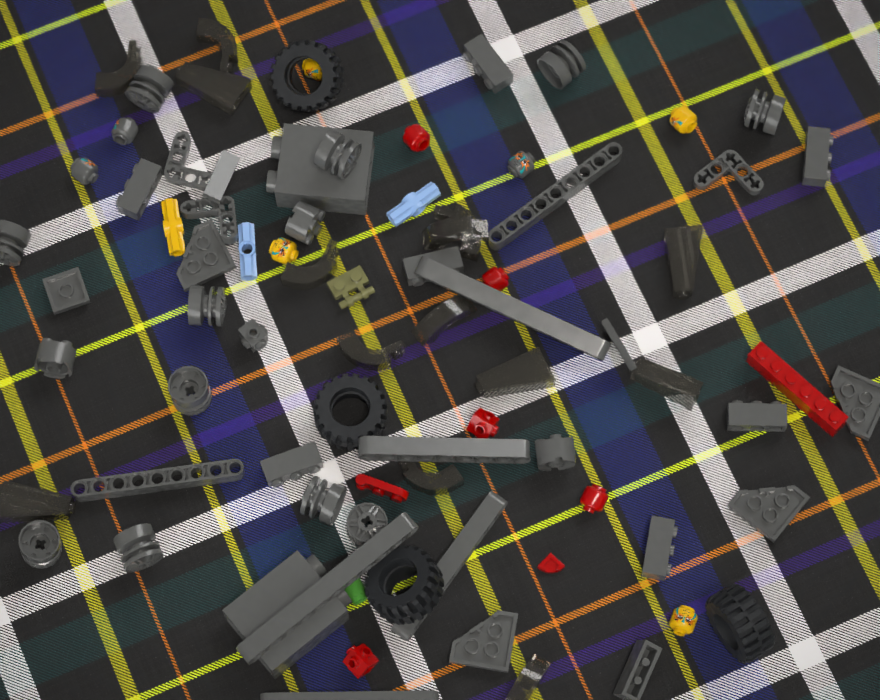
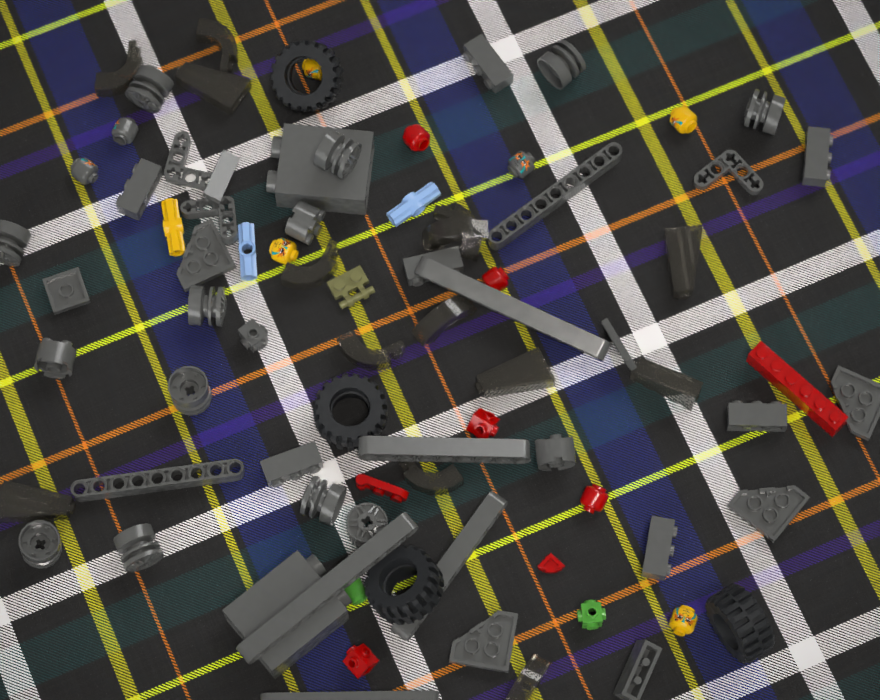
(589, 621): none -> bright green brick

